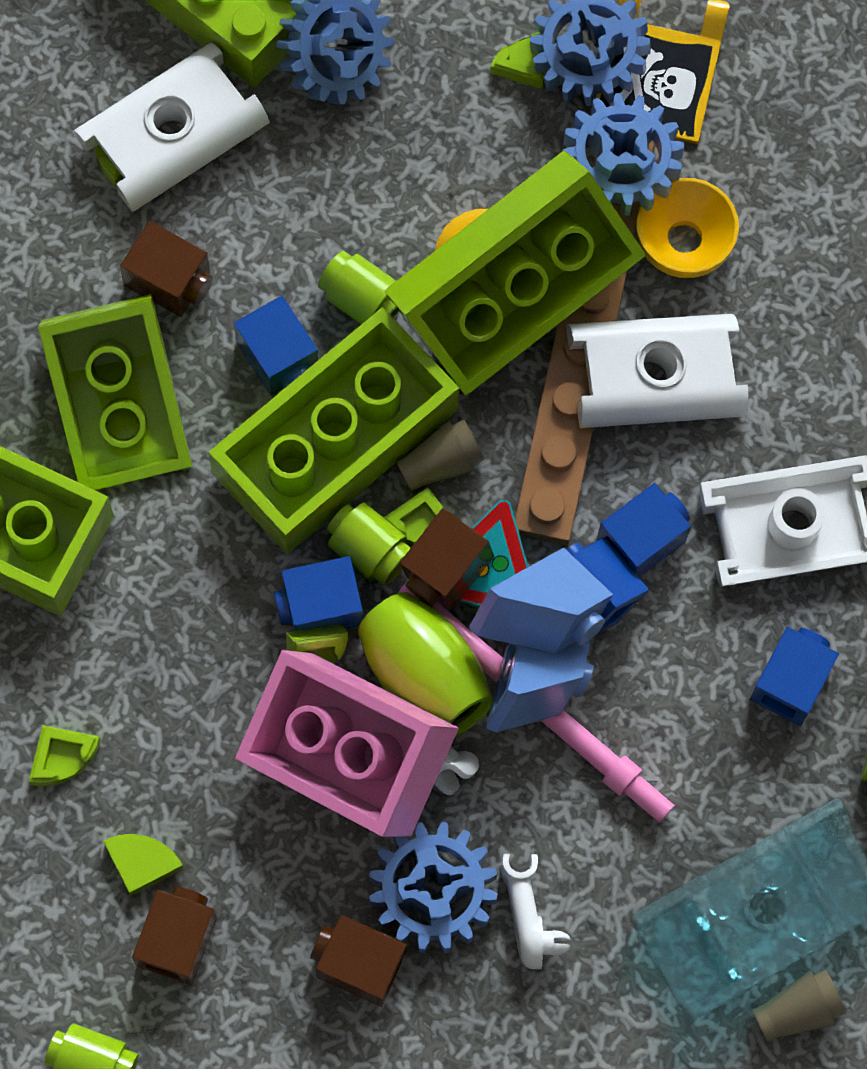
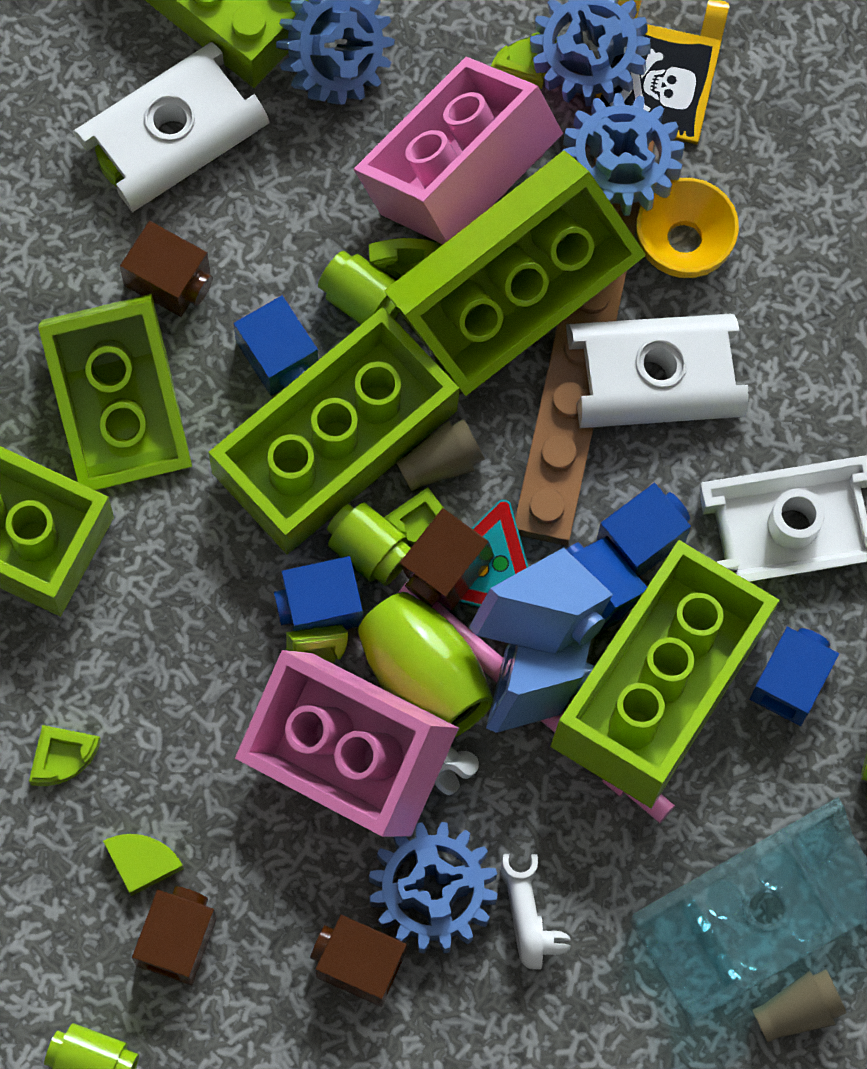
(400, 254): none -> lime tile
(458, 150): none -> bright pink brick
(664, 673): none -> lime brick

